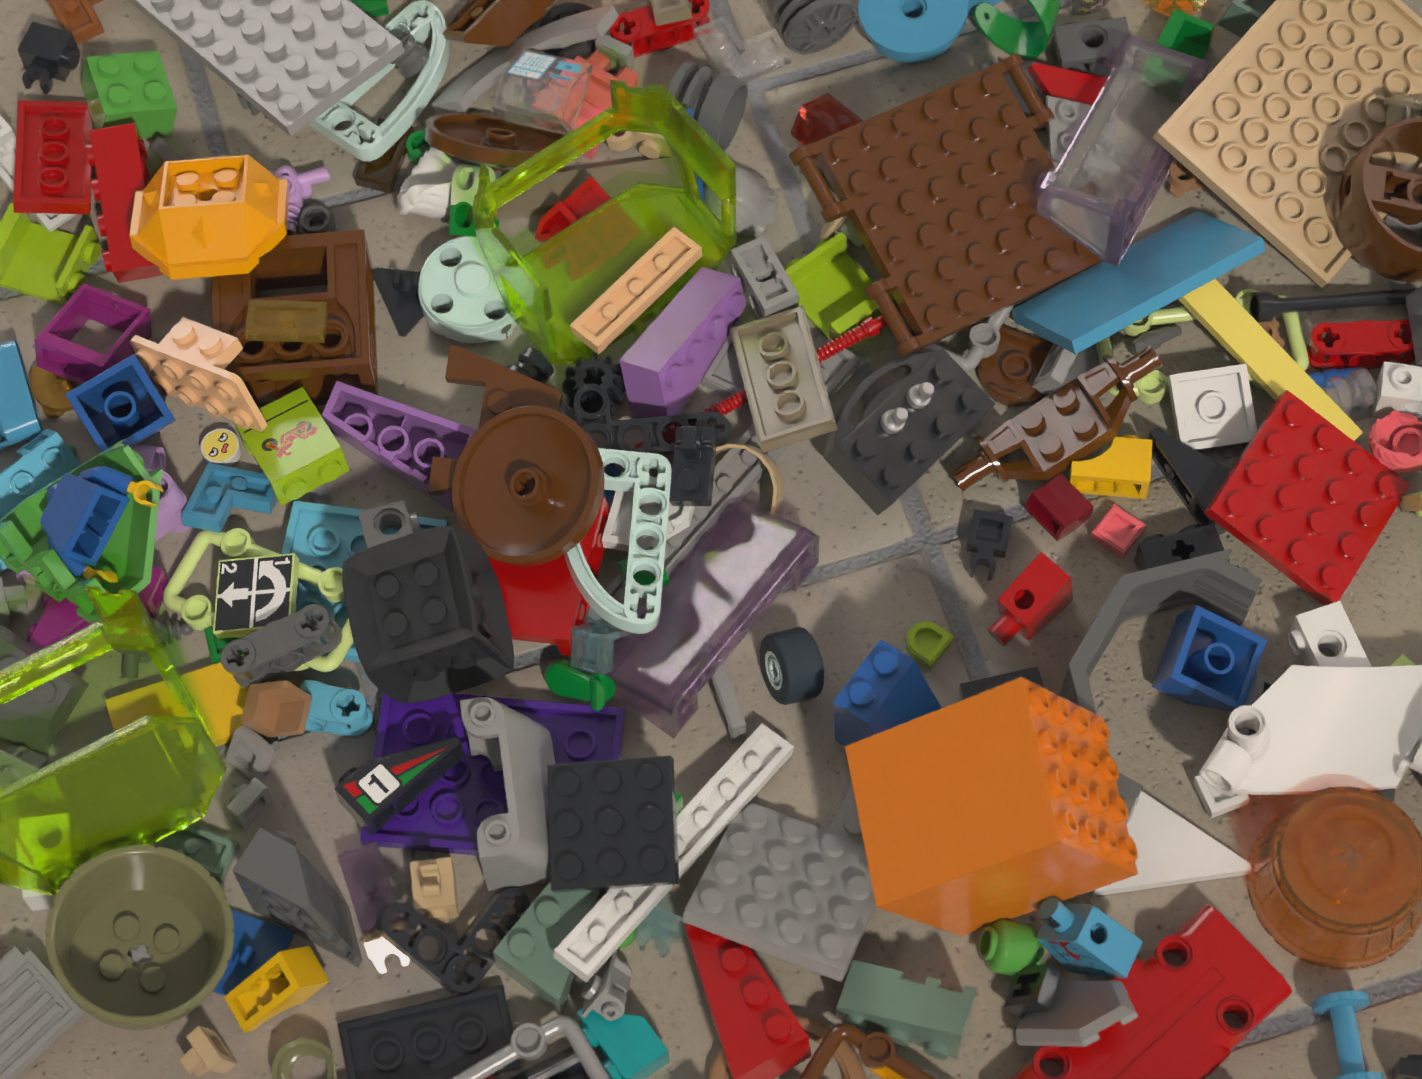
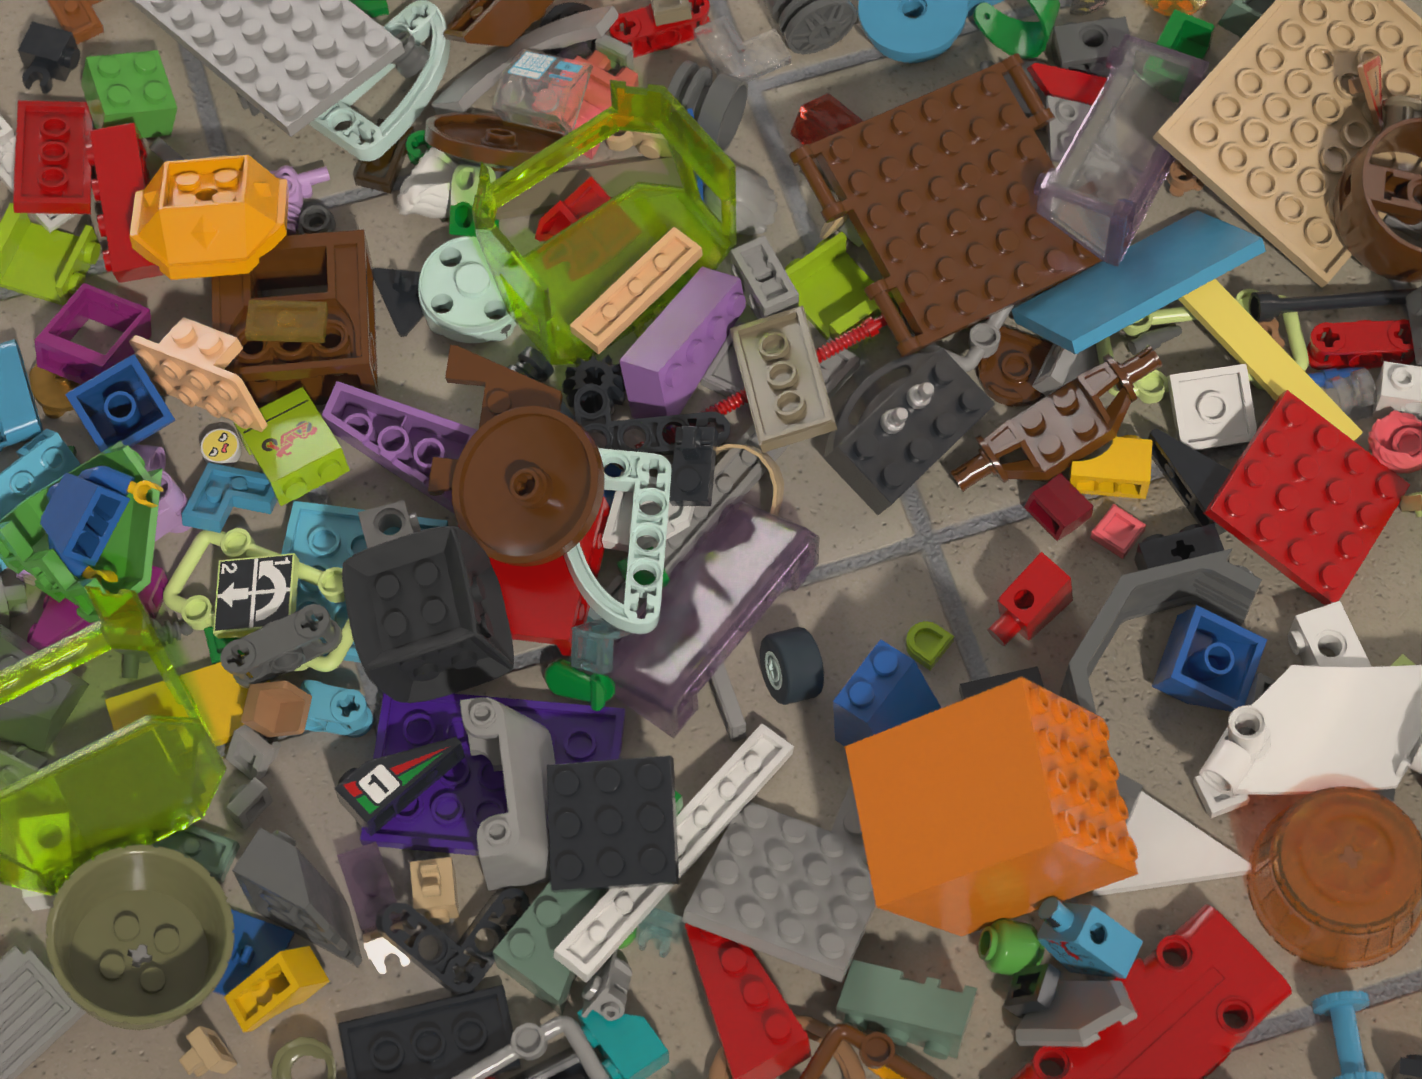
(988, 538): black plate -> none
(1370, 83): none -> medium nougat piece

